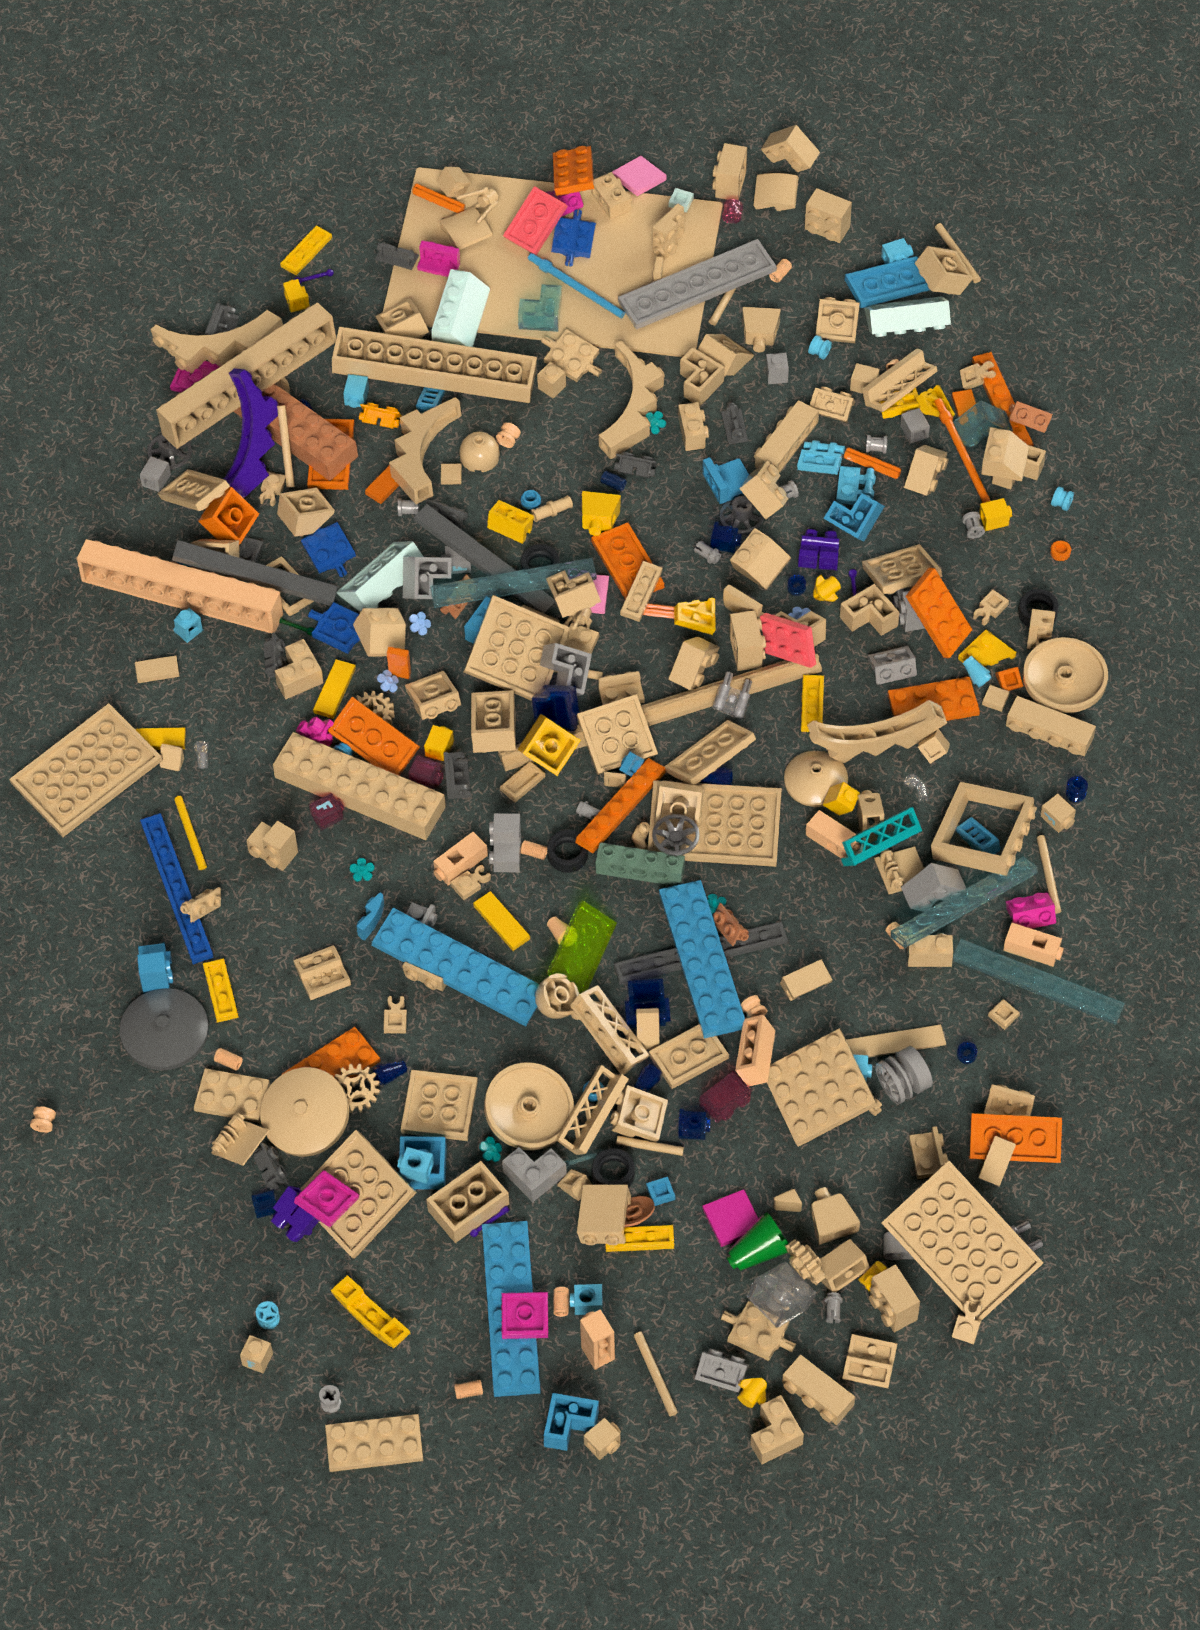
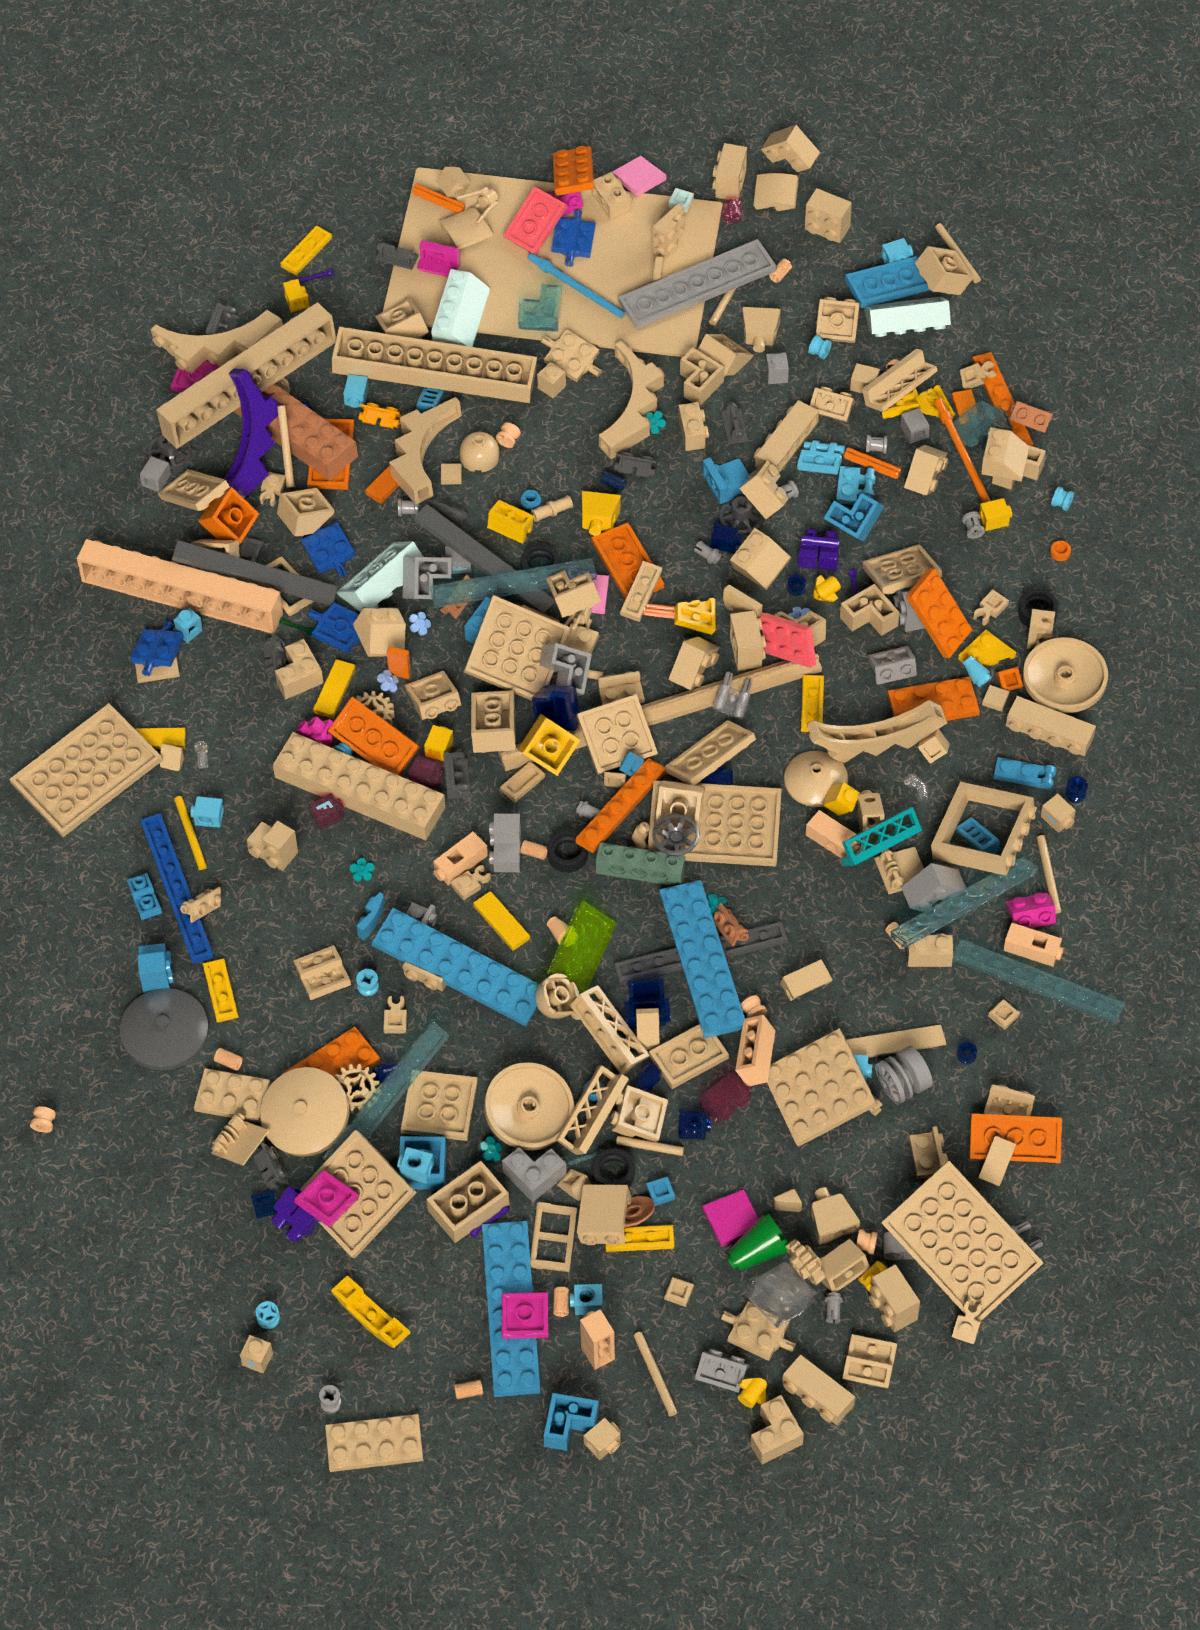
(144, 896): none -> dark azure slope
(157, 648): none -> blue plate
(207, 812): none -> medium azure brick
(364, 987): none -> medium azure wheel
(394, 1085): none -> clear light blue plate
(557, 1209): none -> tan window
(679, 1291): none -> tan tile
(867, 1241): none -> light nougat wheel
(1024, 773): none -> dark azure plate

